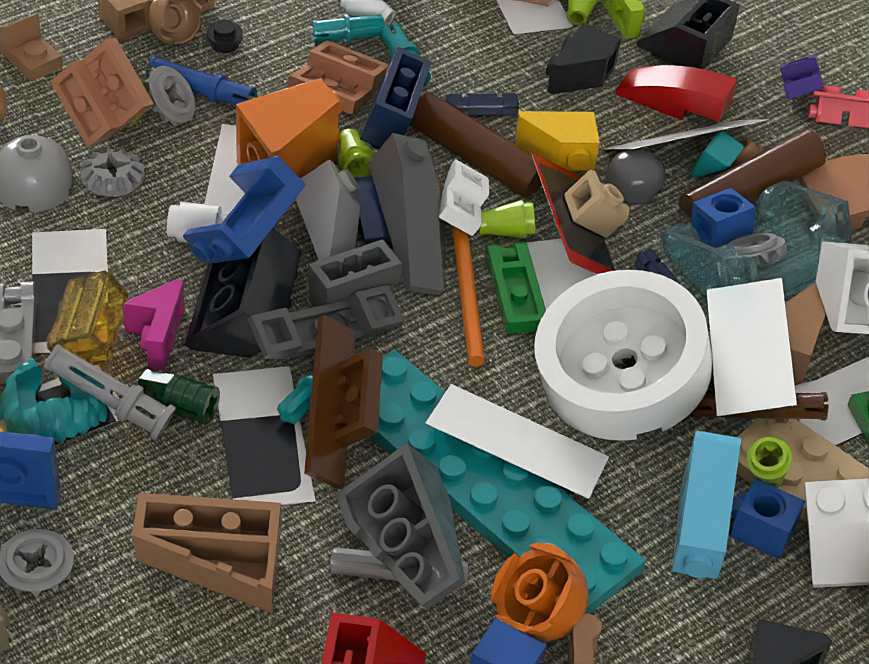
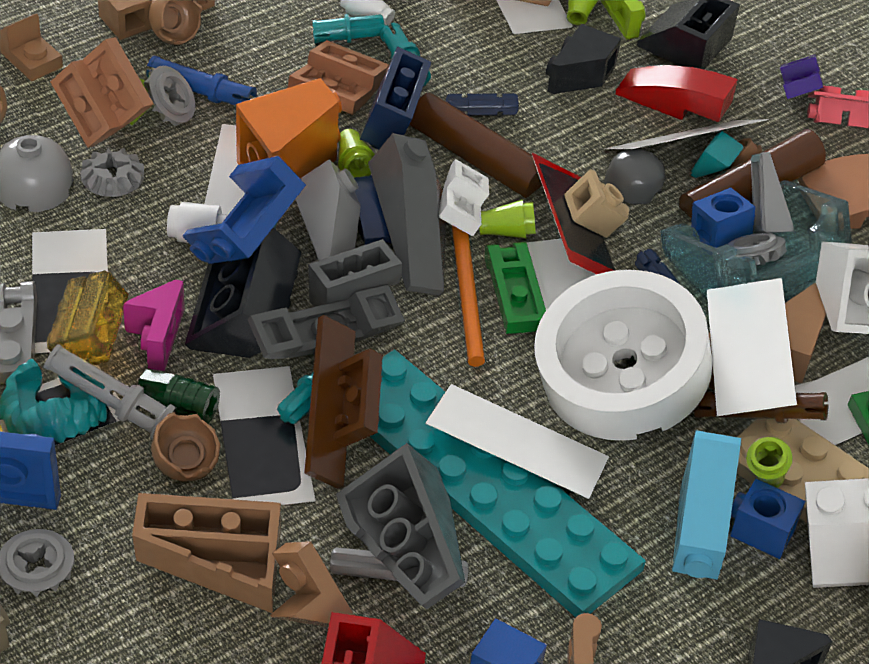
(185, 447): none -> medium nougat hair
(224, 36): black plate -> none
(314, 586): none -> medium nougat slope
(541, 592): orange cylinder -> none
(560, 137): yellow slope -> none
(768, 198): none -> light grey slope

